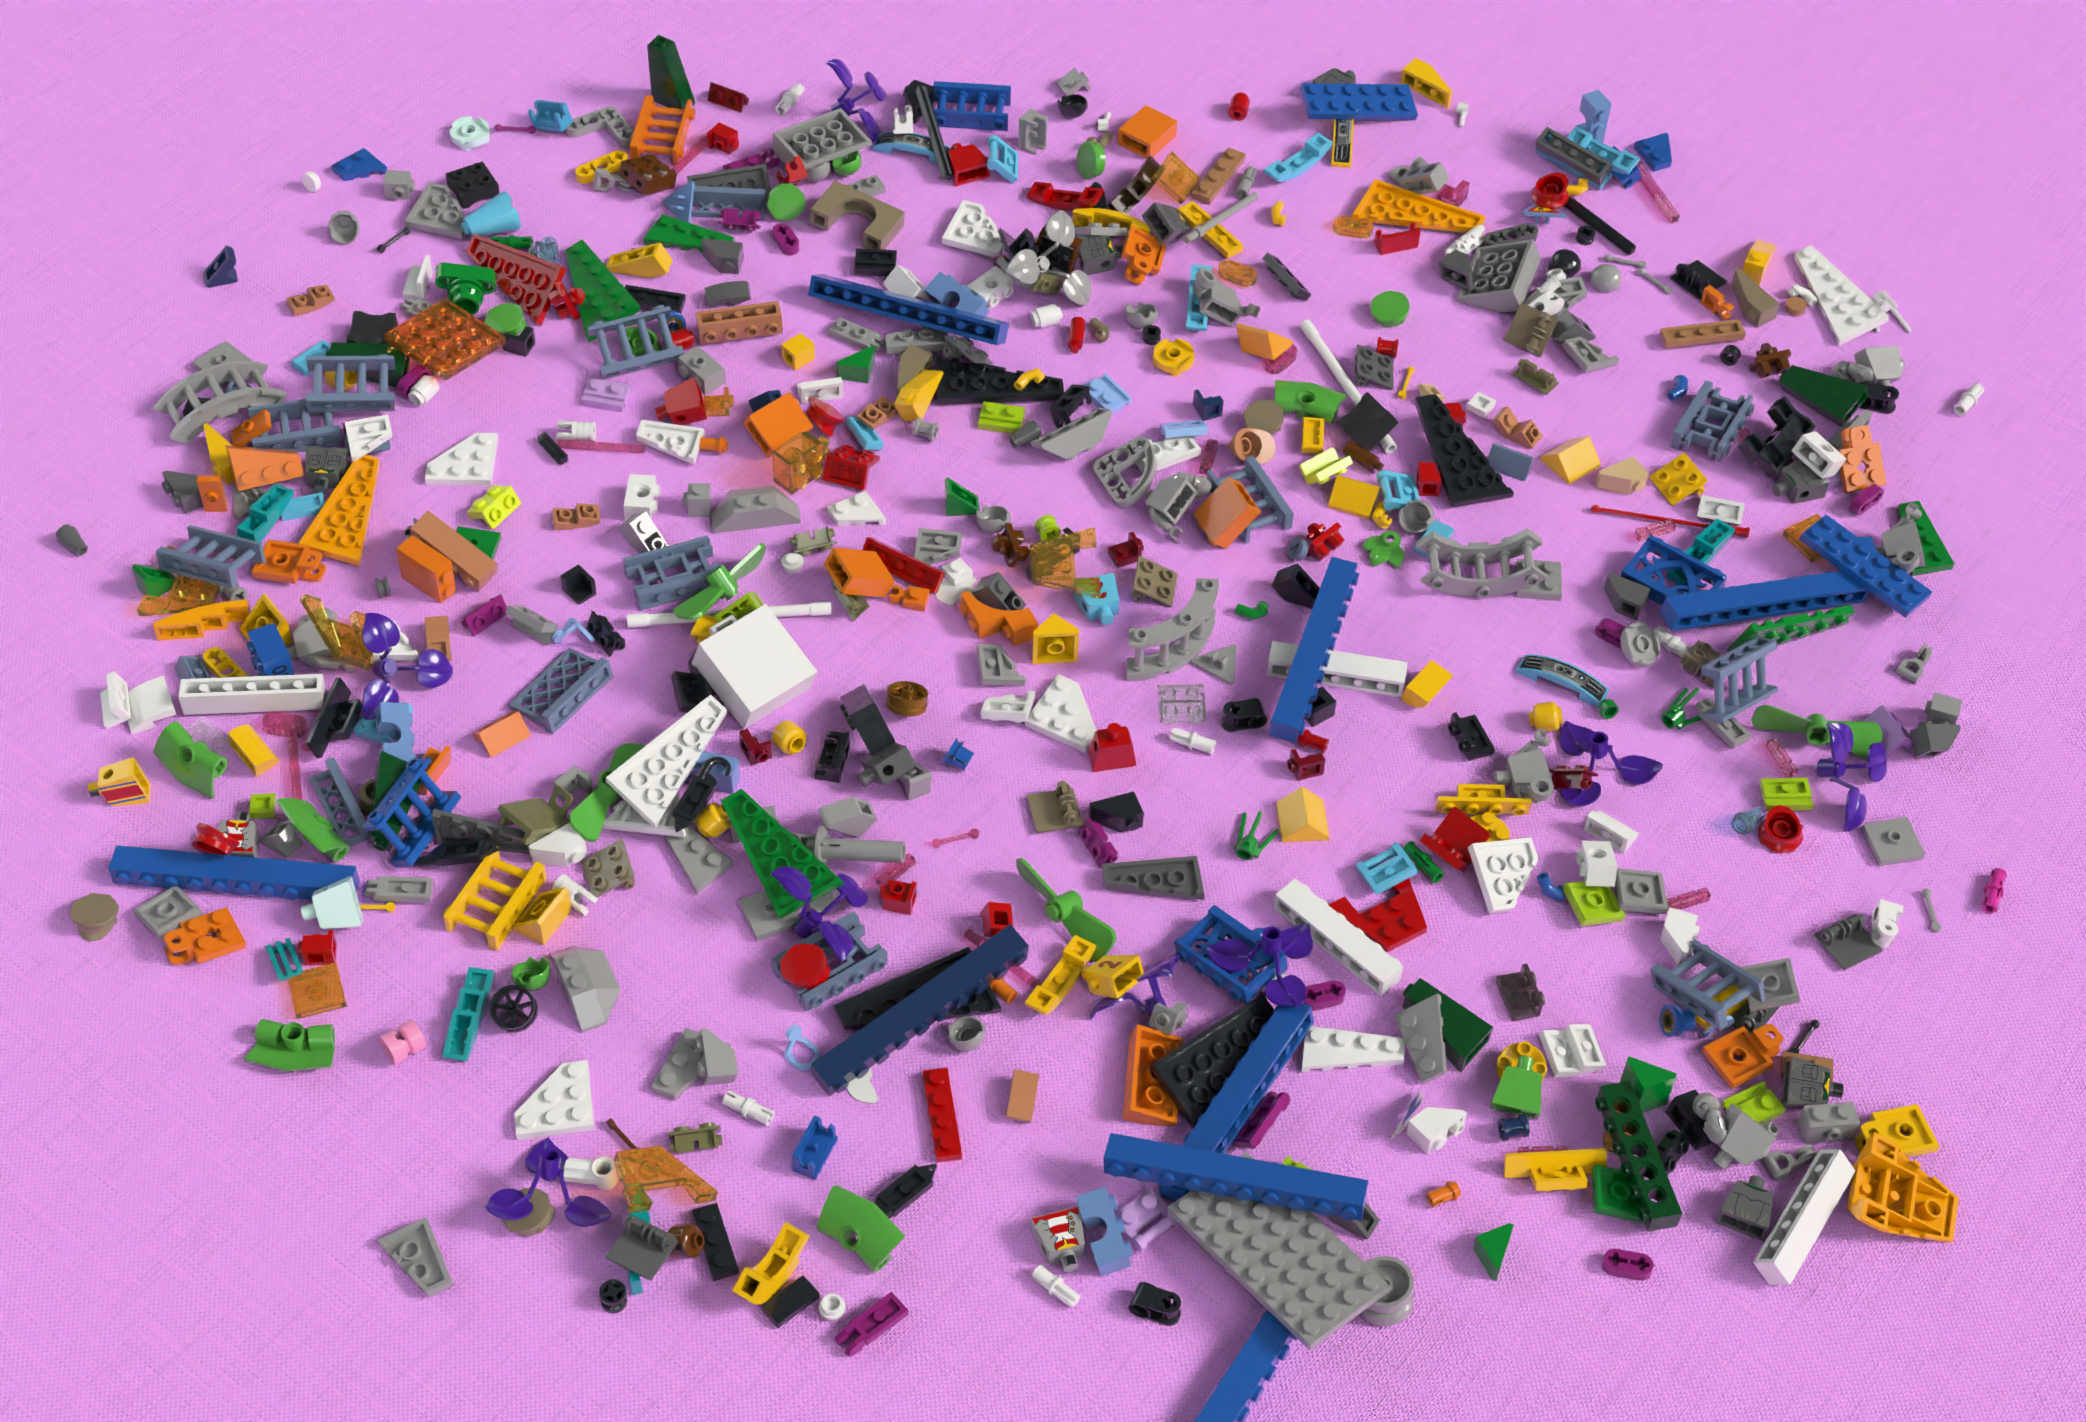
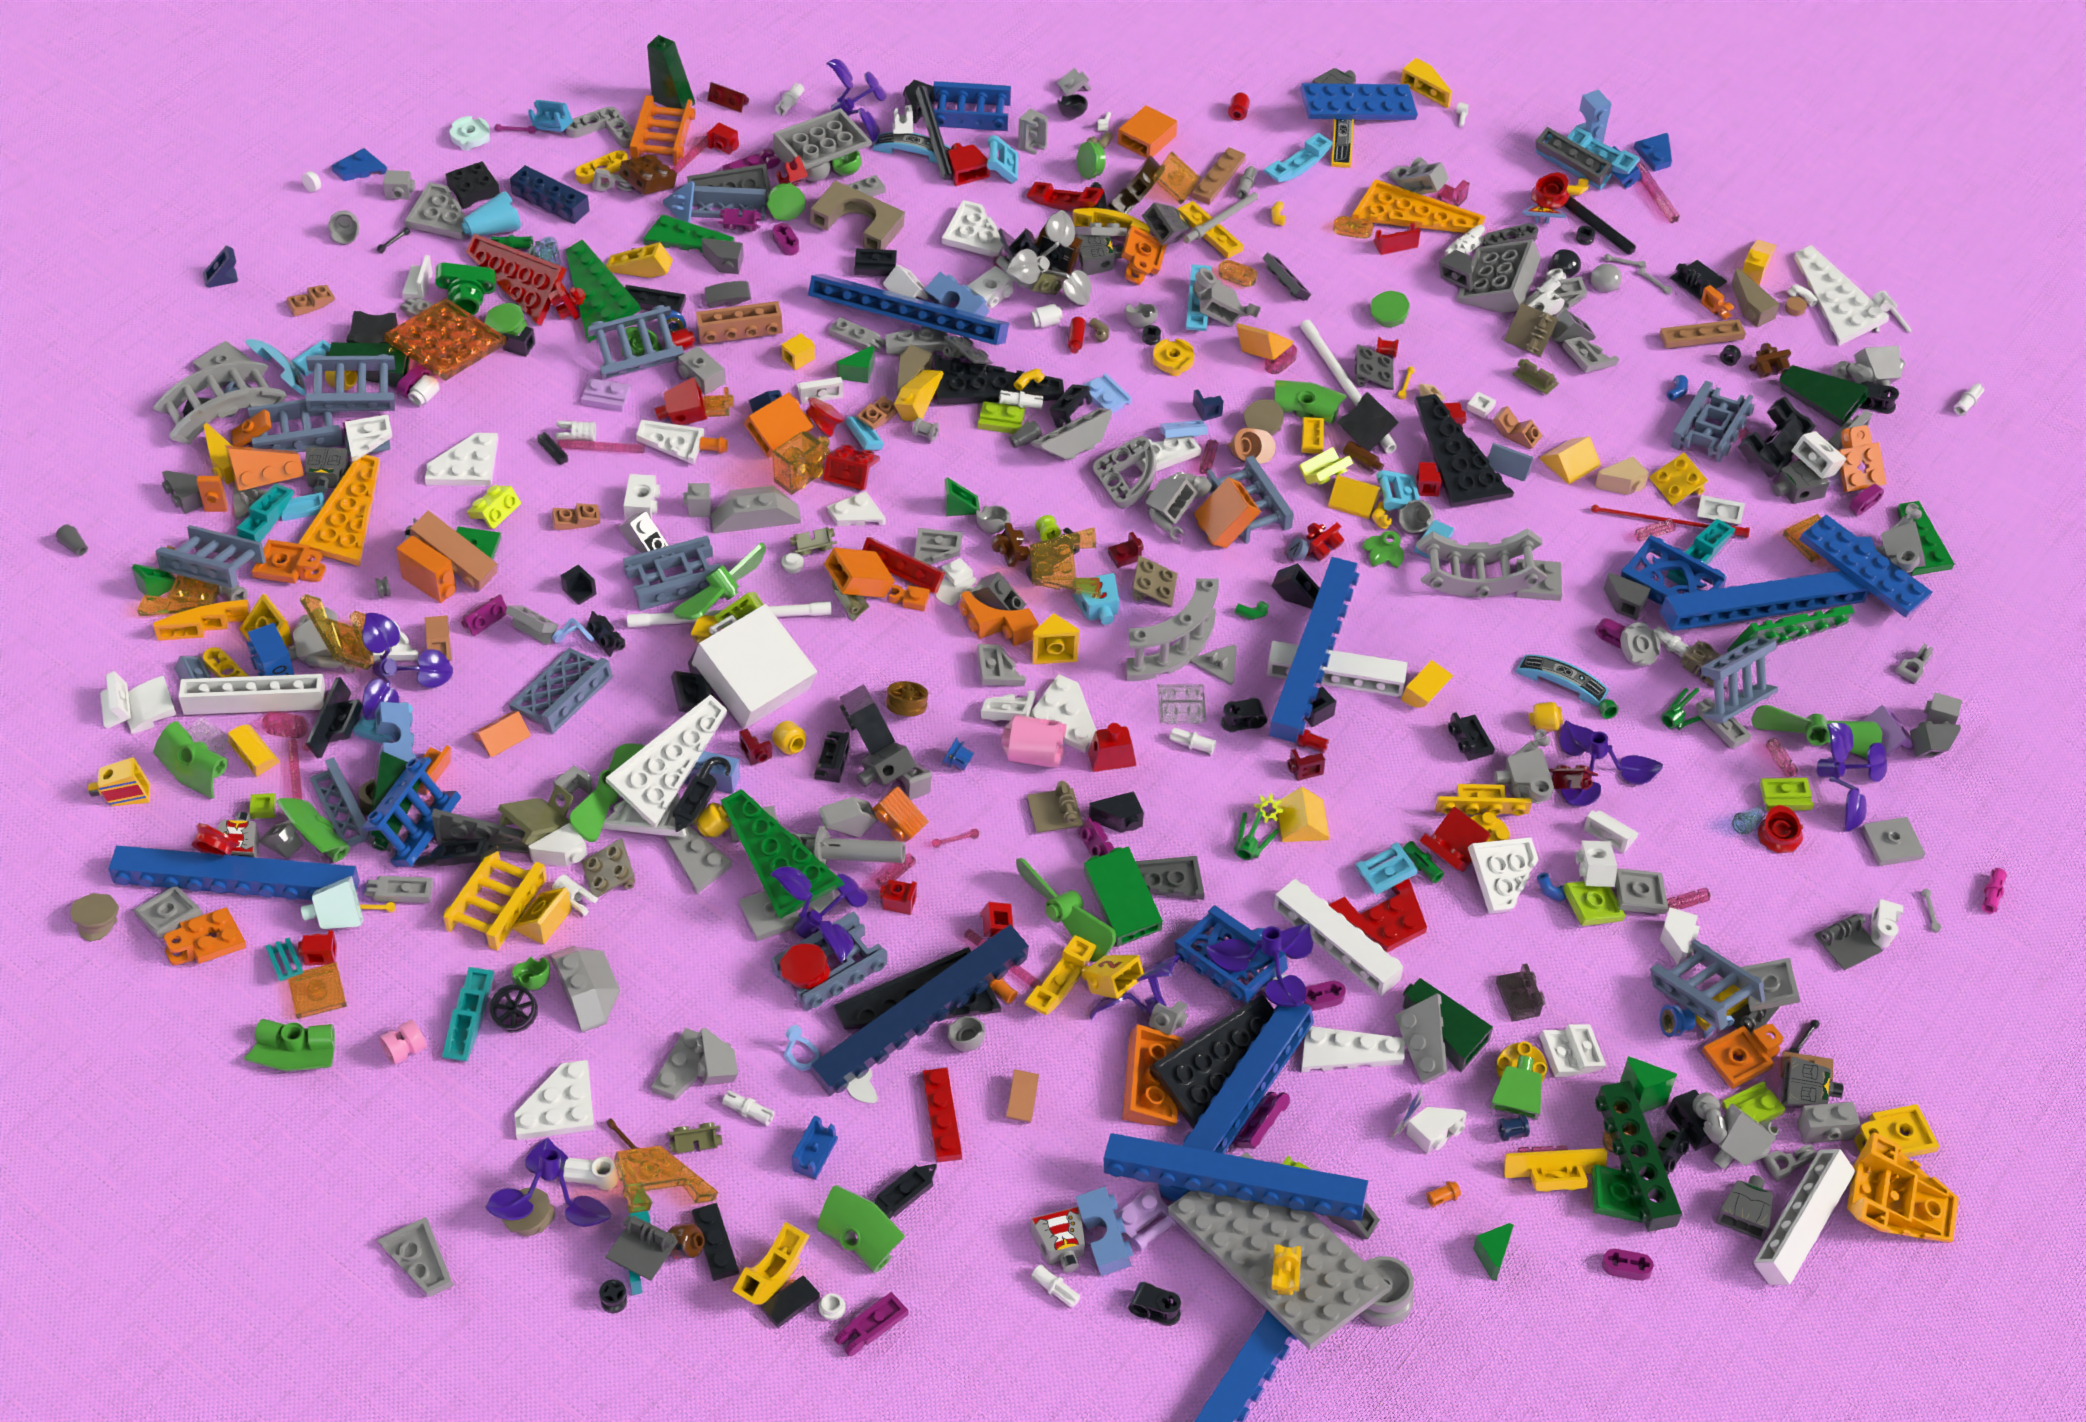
(290, 375): none -> medium azure slope
(549, 194): none -> dark blue brick
(900, 815): none -> orange brick
(1021, 399): none -> white pin
(1034, 741): none -> bright pink cylinder
(1122, 895): none -> green brick
(1272, 812): none -> neon yellow gear
(1286, 1269): none -> yellow hips

